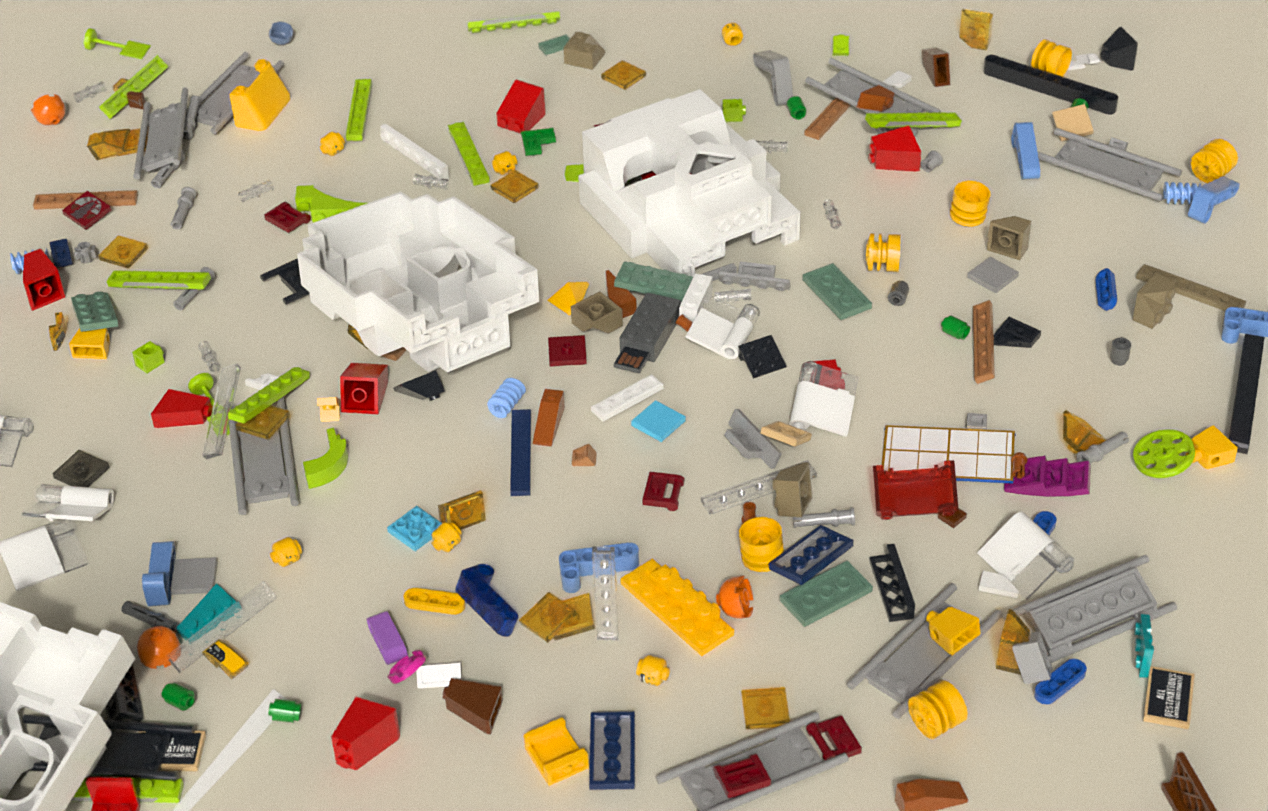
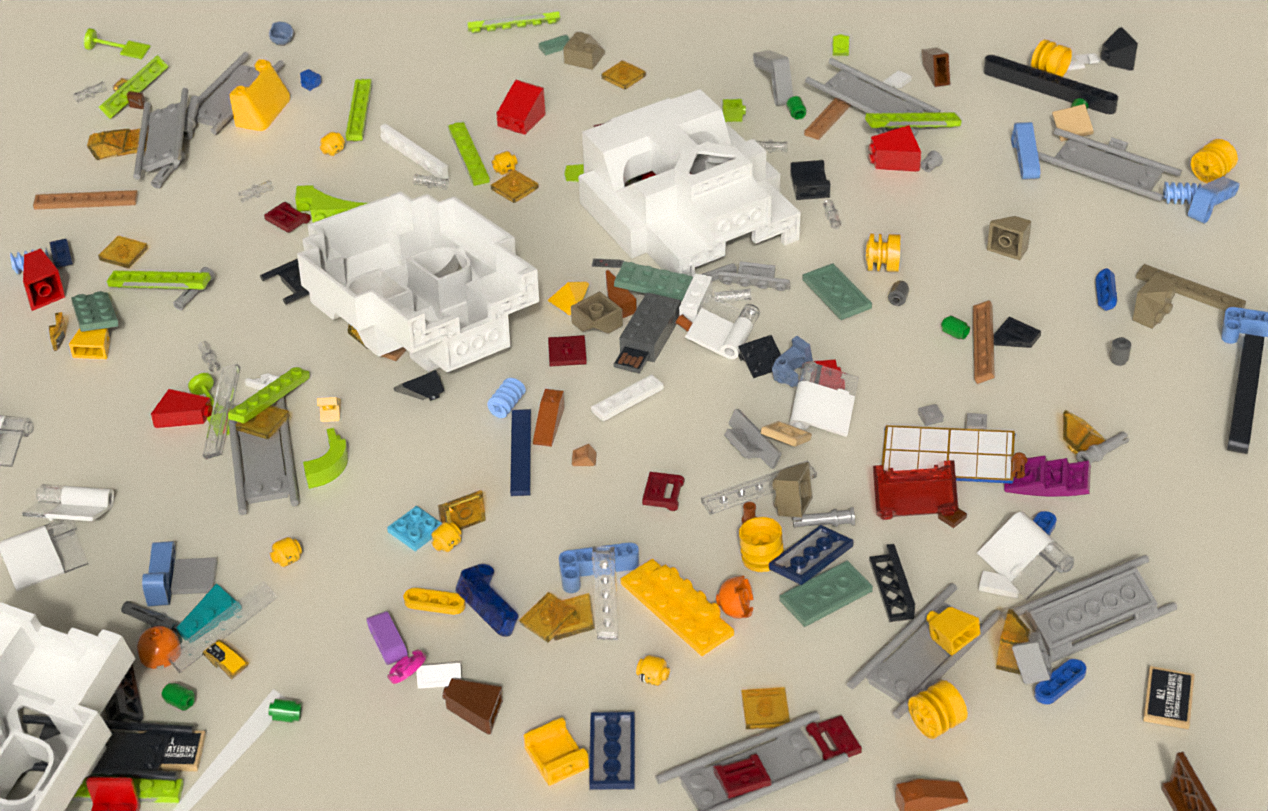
(49, 109): orange cylinder -> none
(81, 470): clear smoke plate -> none
(85, 252): light grey gear -> none
(86, 210): dark red tile -> none
(148, 357): lime brick -> none
(184, 203): light grey pin -> none
(310, 79): none -> blue plate
(363, 388): red slope -> none
(364, 733): red slope -> none
(534, 138): green plate -> none
(608, 263): none -> dark grey sticker
(658, 421): medium azure tile -> none
(732, 34): yellow head -> none
(792, 360): none -> sand blue tile
(809, 180): none -> black panel
(876, 99): dark orange slope -> none
(930, 414): none -> light grey plate
(970, 203): yellow wheel -> none
(976, 28): clear yellow slope -> none
(993, 274): light grey tile -> none
(1143, 645): teal wing -> none
(1162, 460): lime wedge -> none
(1213, 448): yellow torso -> none

